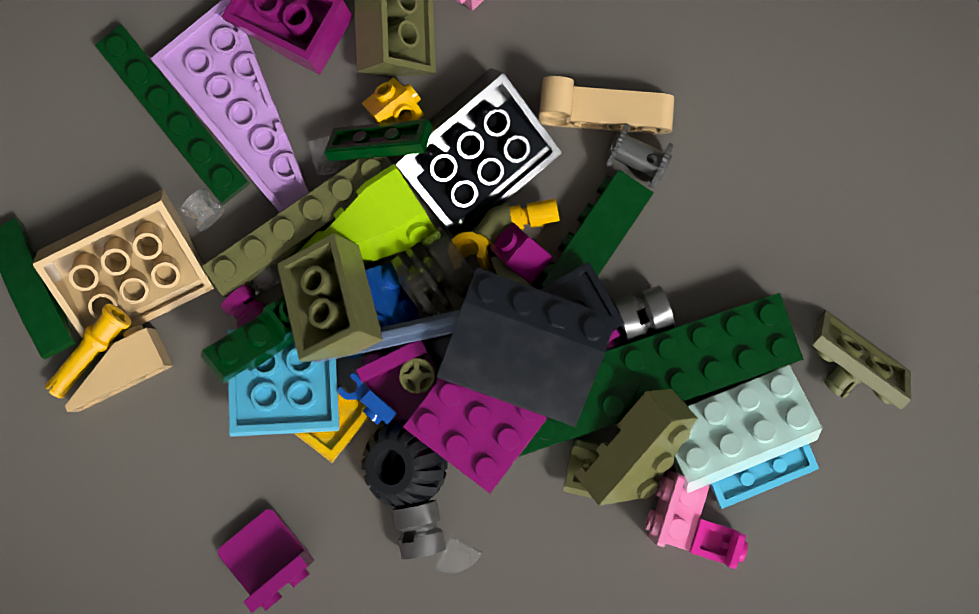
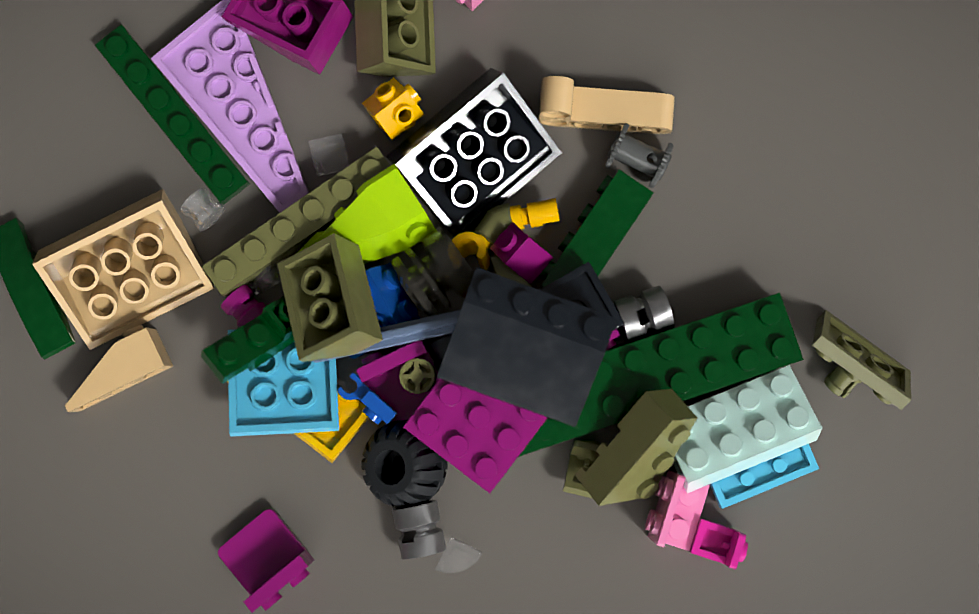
(96, 340): yellow pin -> none
(378, 140): dark green tile -> none

